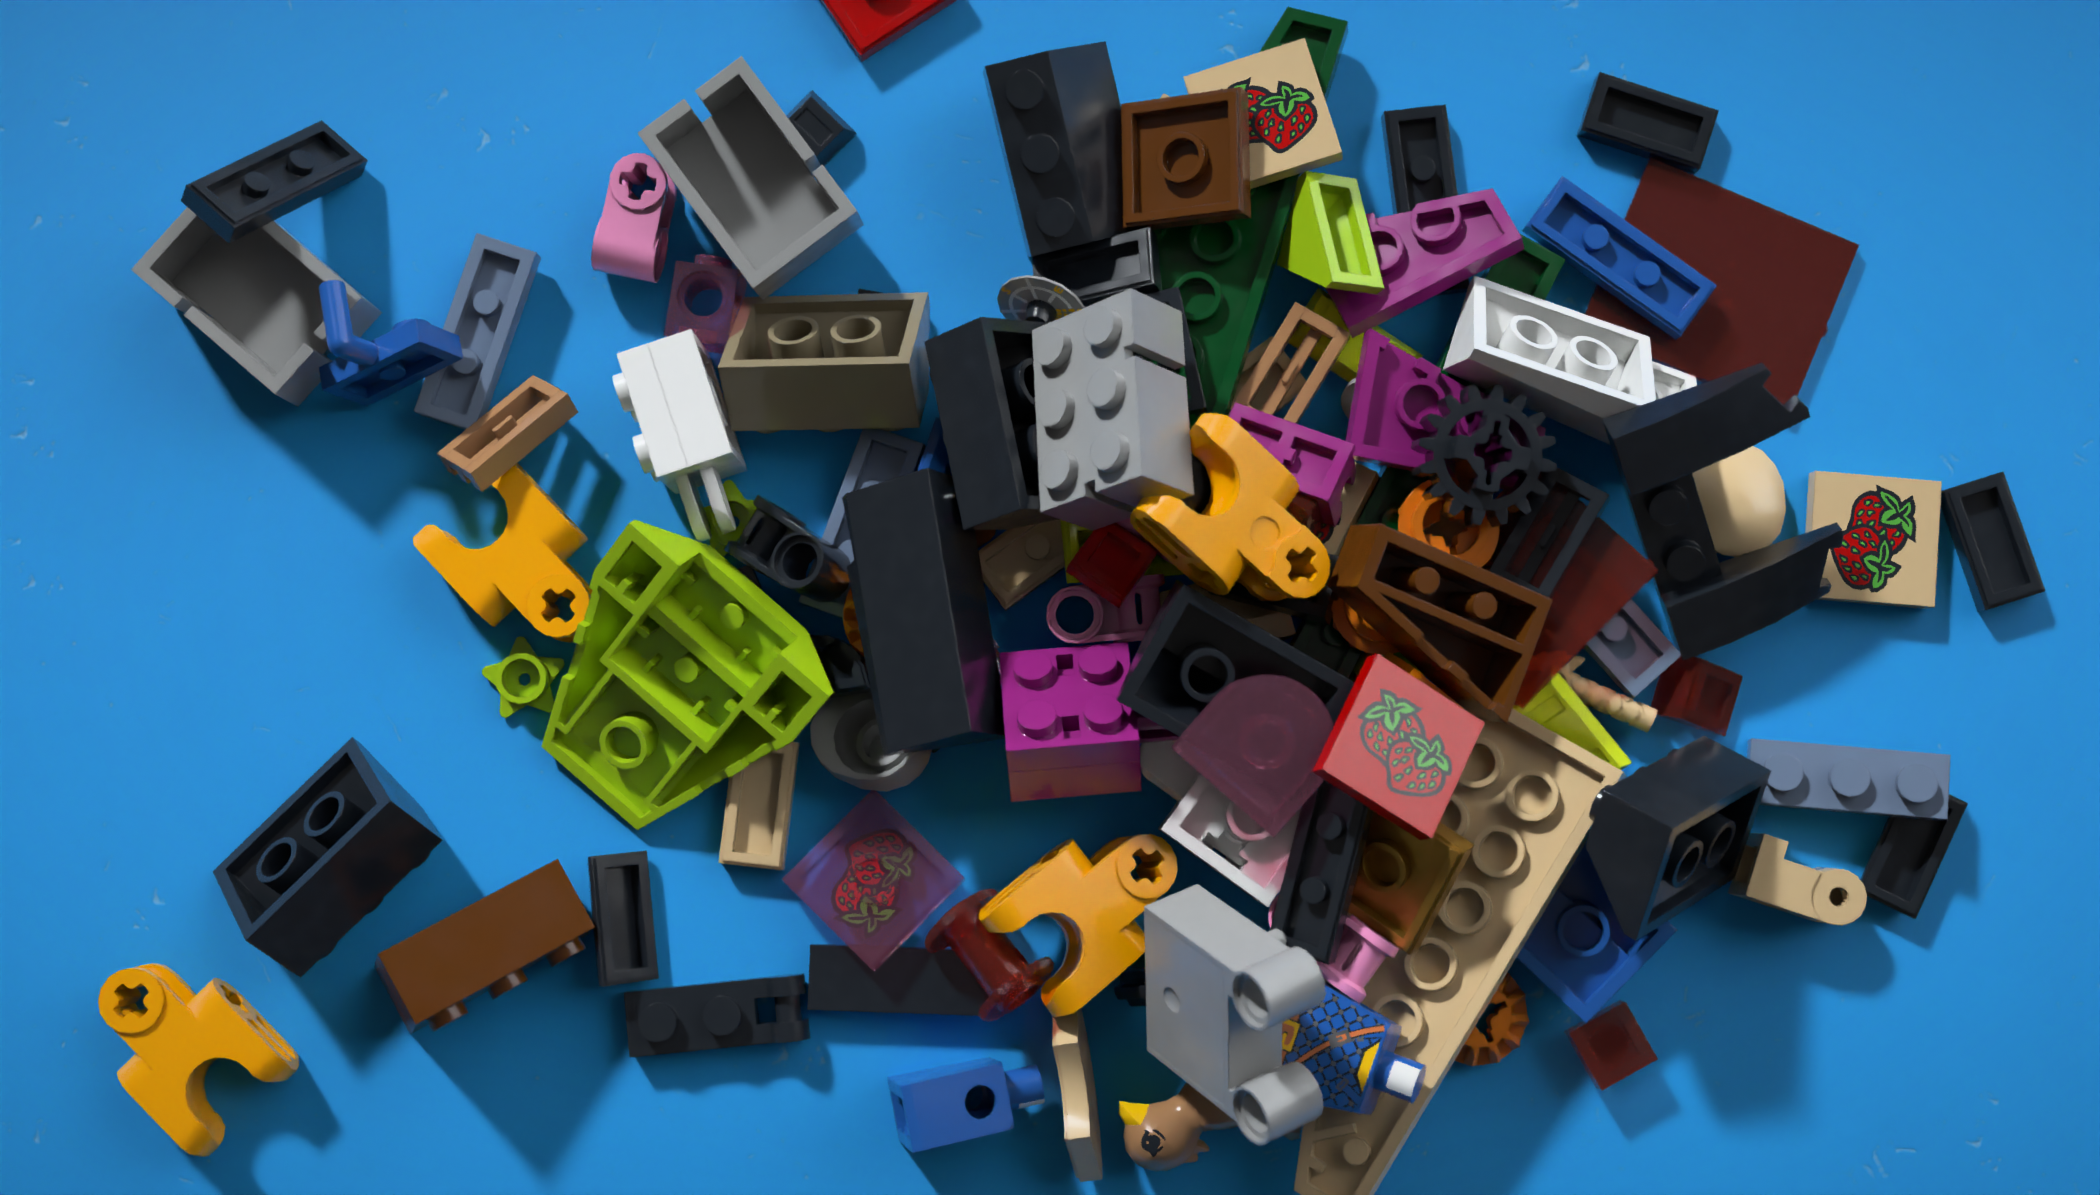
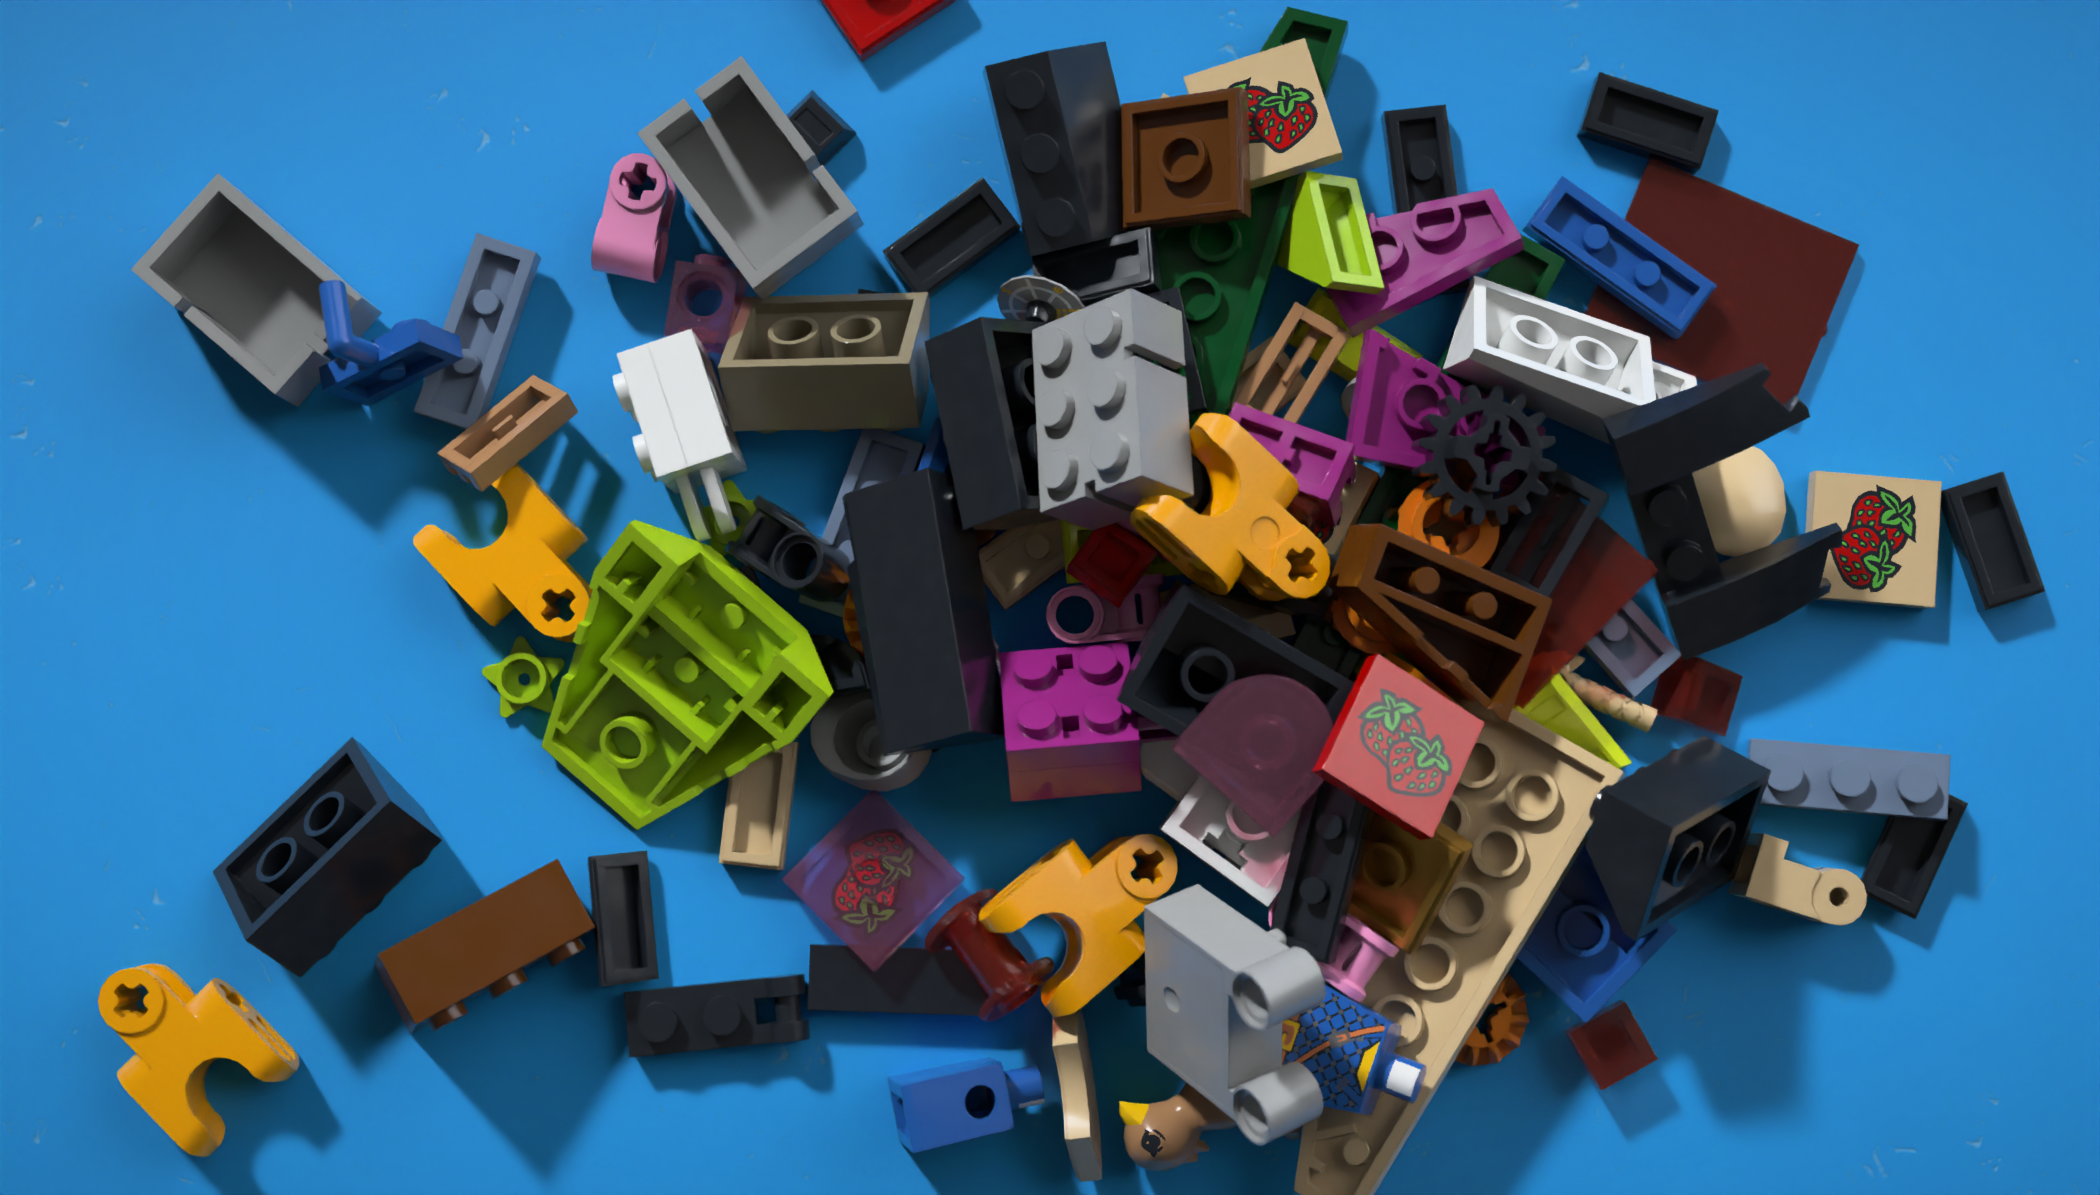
(273, 181): black tile -> none
(952, 239): none -> black tile

